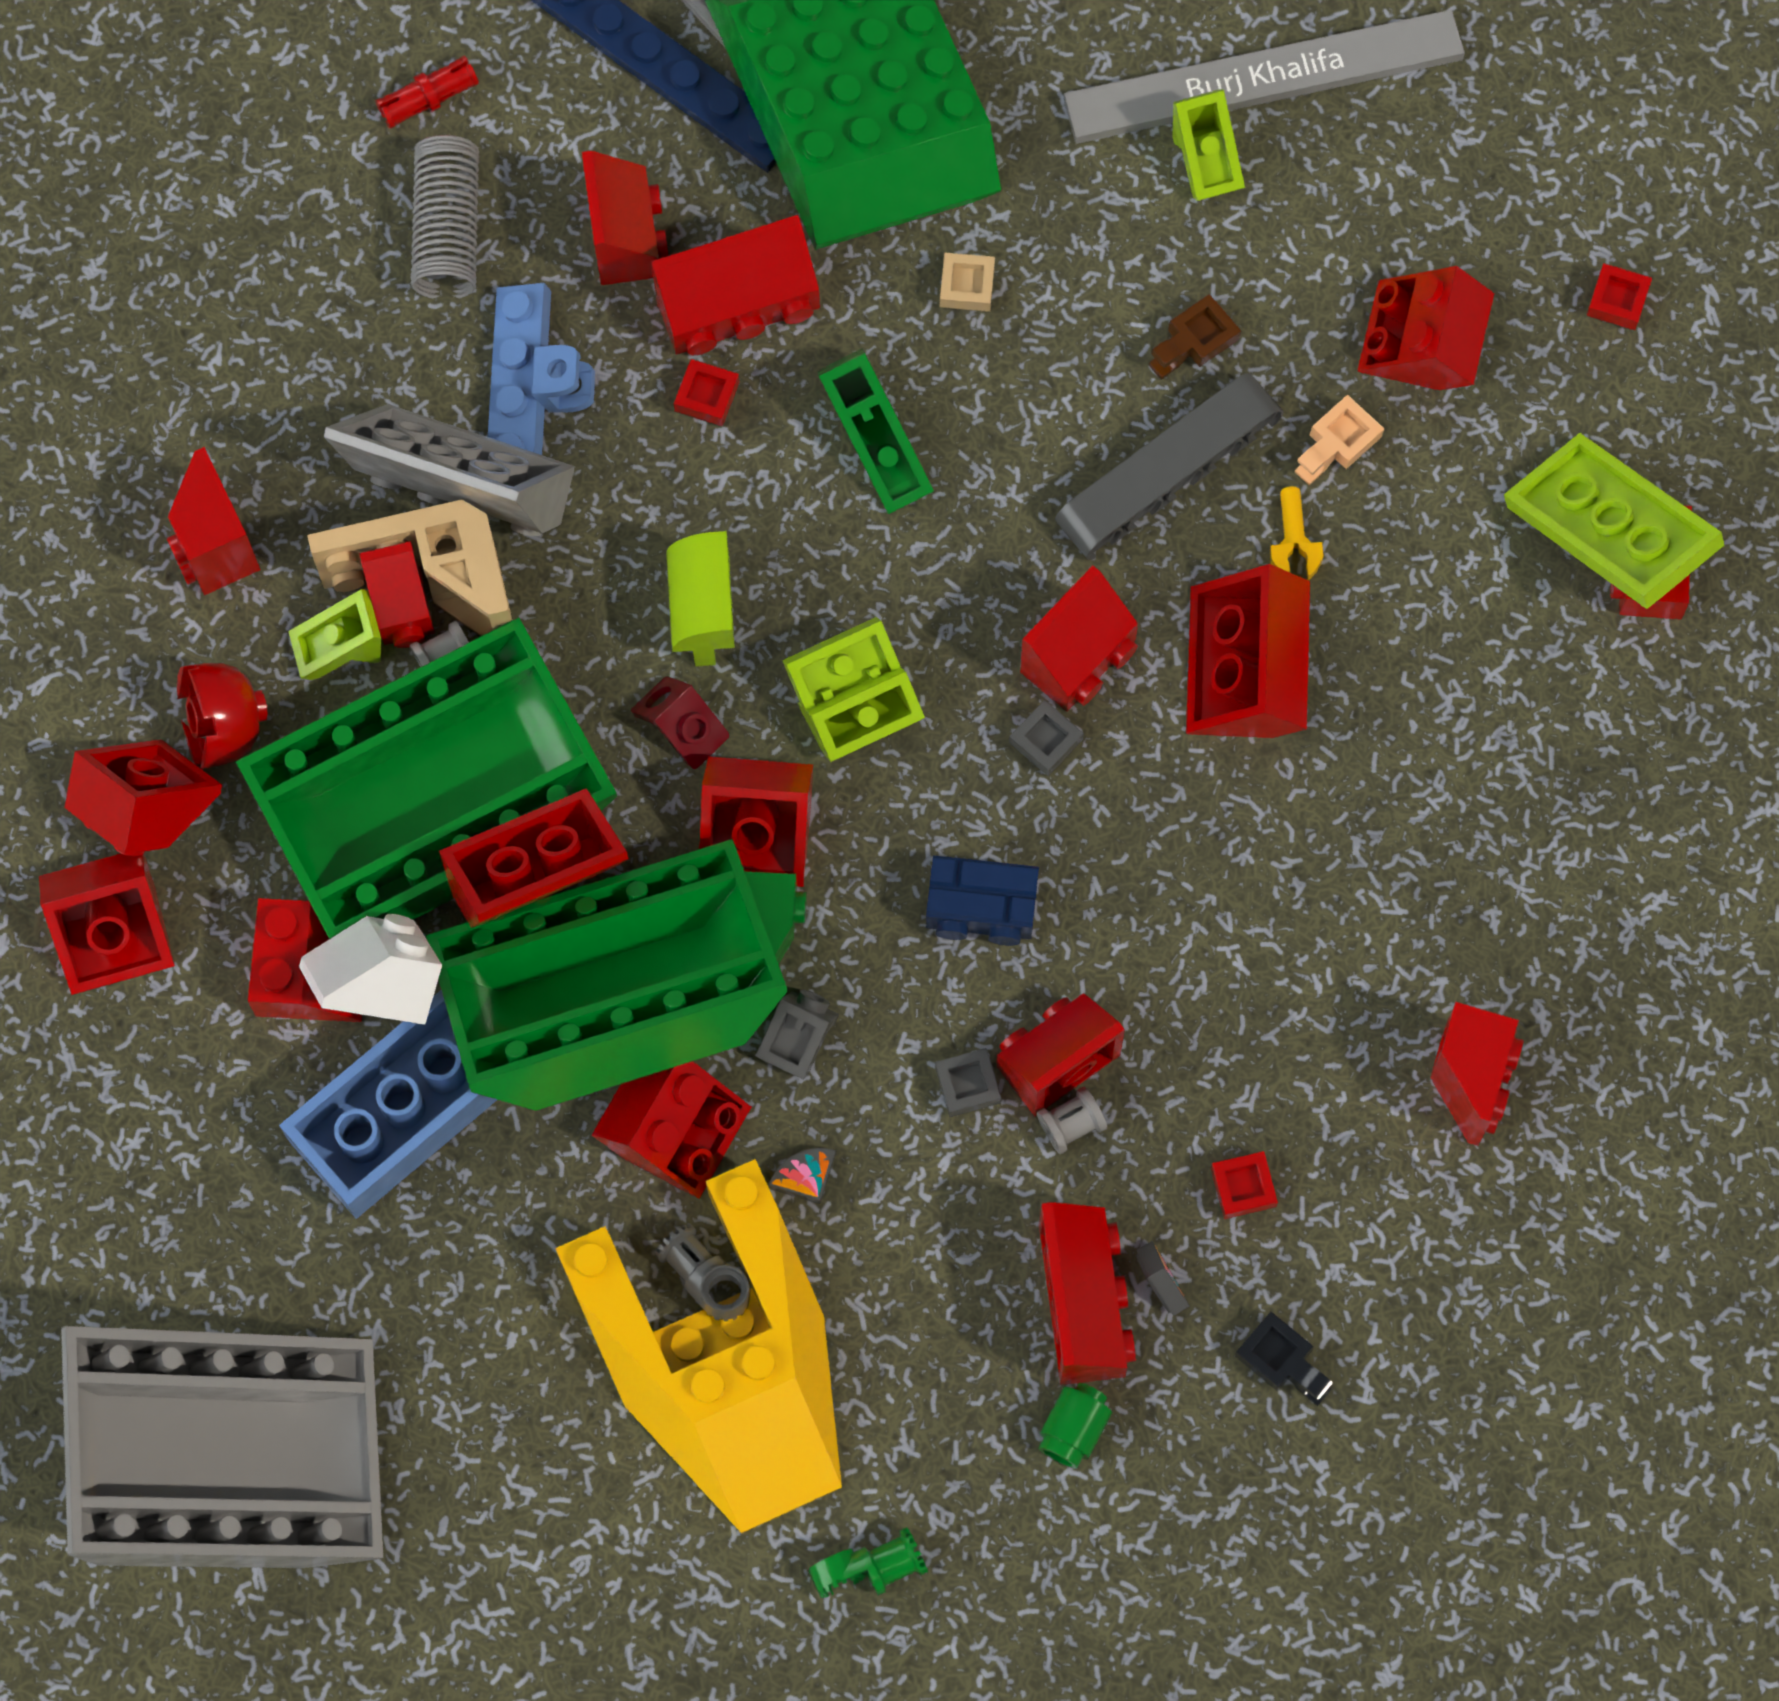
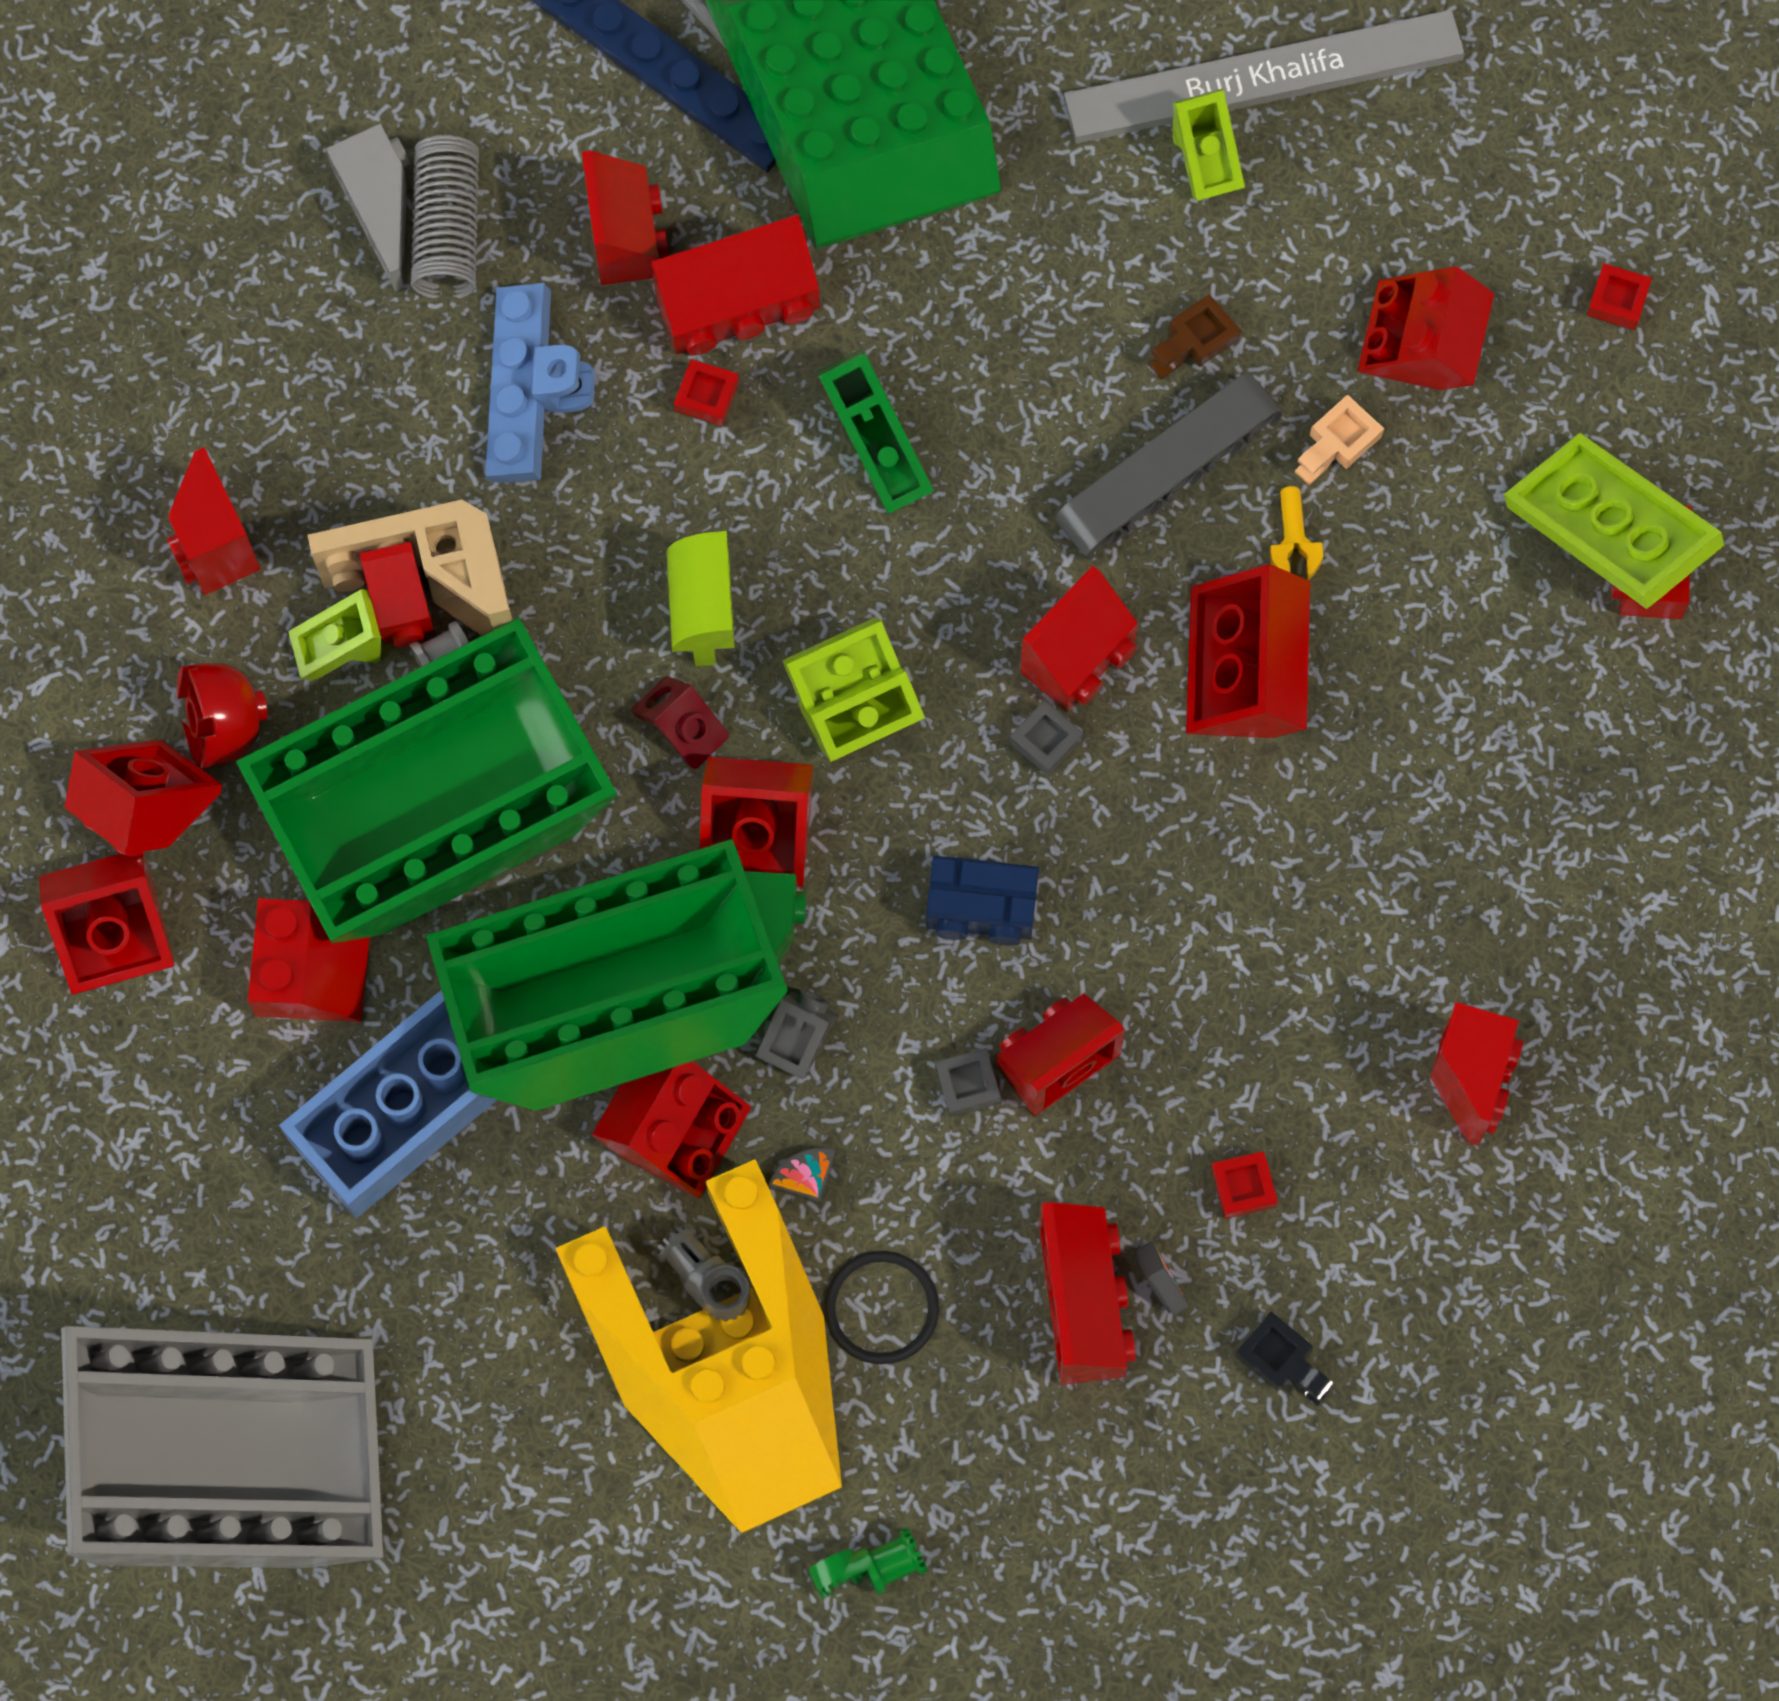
(375, 970): white slope -> none
(376, 189): none -> light grey slope
(427, 92): red pin -> none
(455, 465): light grey slope -> none
(531, 857): red slope -> none
(873, 1357): none -> black tyre
(967, 282): tan plate -> none
(1072, 1120): light grey bush -> none
(1074, 1425): green brick -> none

